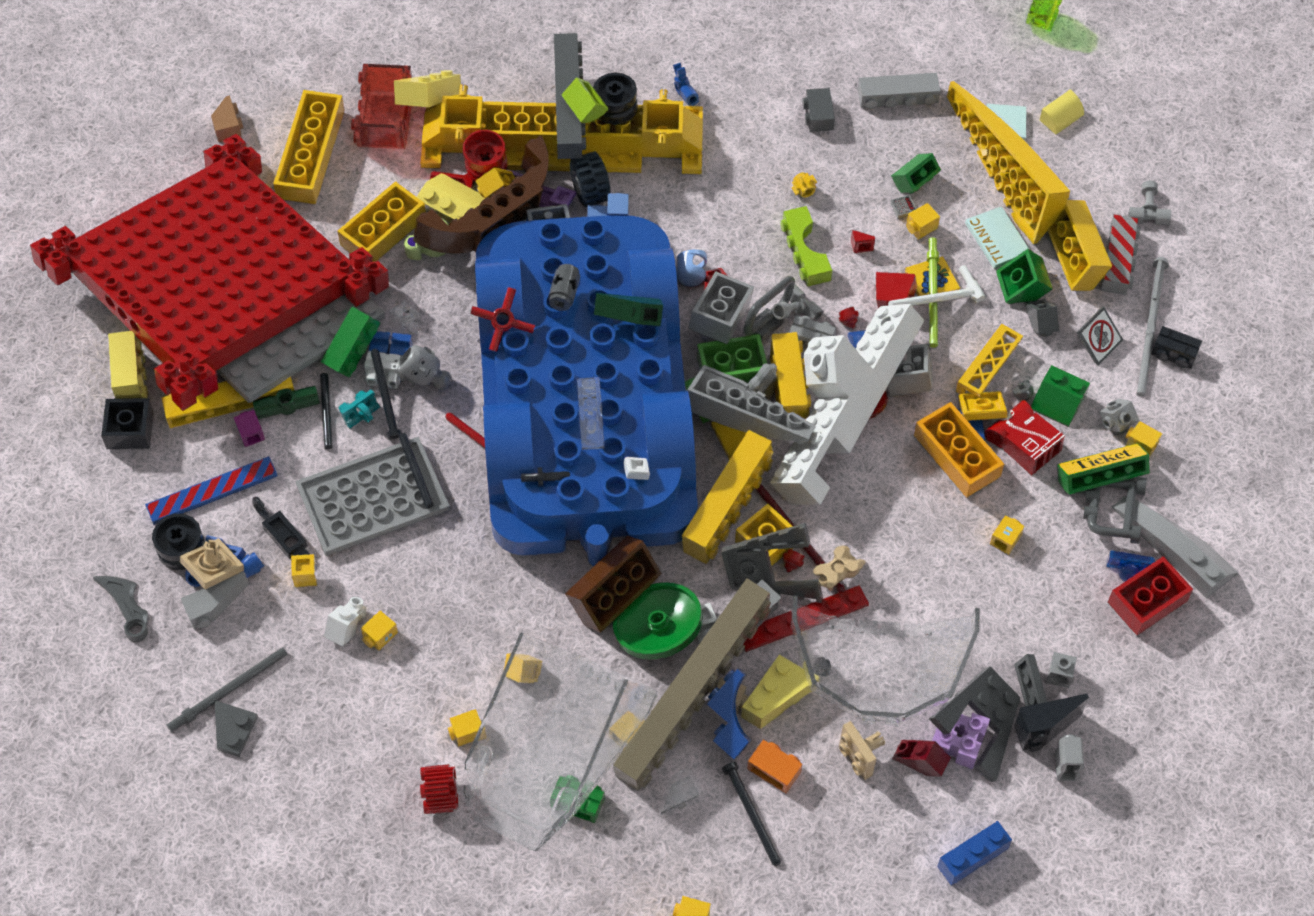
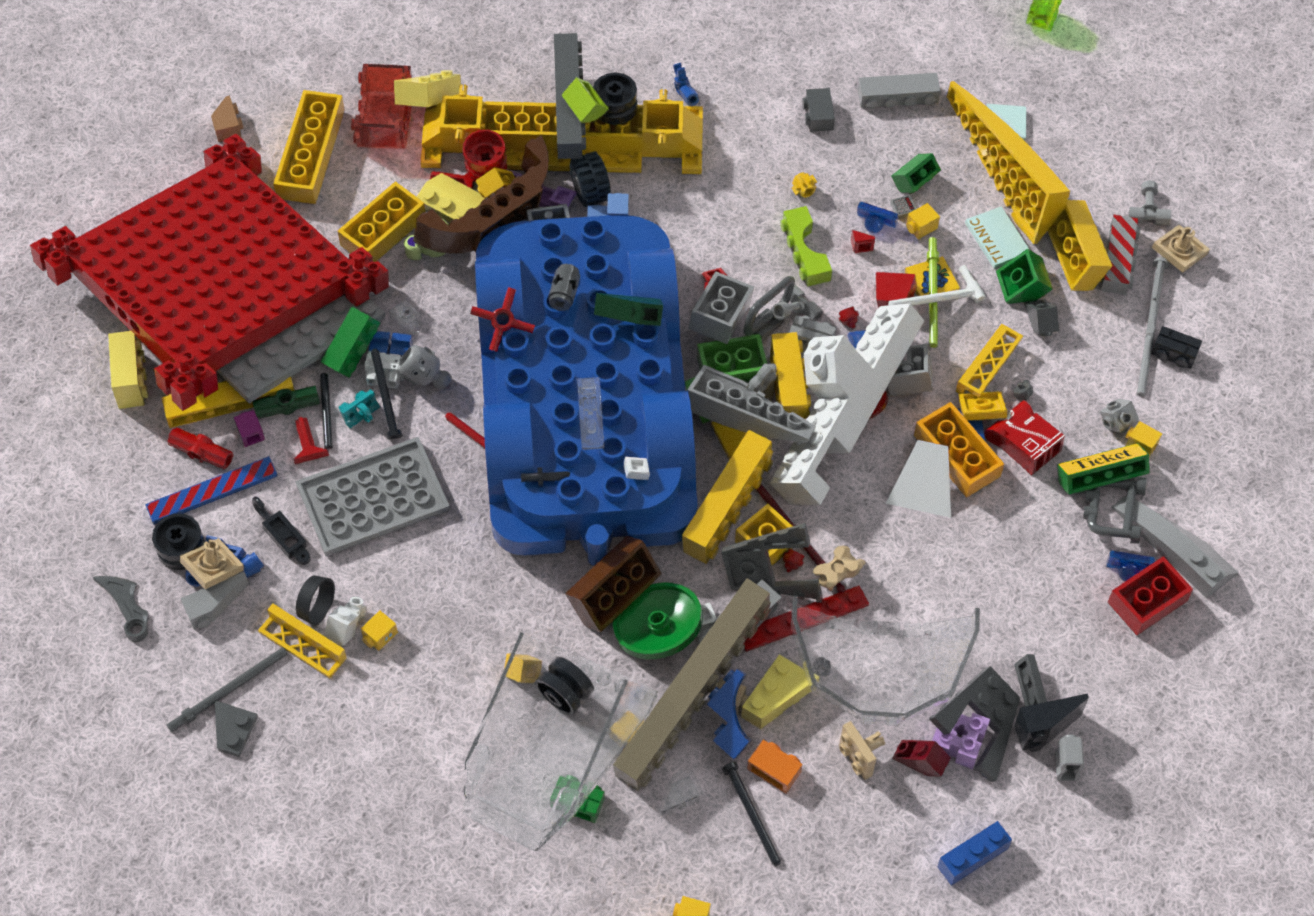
(127, 423): black brick -> none
(200, 447): none -> red piece
(303, 570): yellow panel -> none
(307, 634): none -> yellow fence
(309, 451): none -> red piece
(323, 601): none -> black tyre
(416, 470): black bar -> none
(439, 789): red brick -> none
(464, 727): yellow brick -> none
(564, 685): none -> black wheel
(687, 272): light blue helmet -> none
(876, 217): none -> clear blue tile
(924, 481): none -> white sticker
(1007, 534): yellow brick -> none
(1060, 395): green slope -> none
(1061, 670): light grey brick -> none
(1062, 112): light yellow brick -> none
(1099, 336): piece -> none
(1181, 248): none -> tan plate

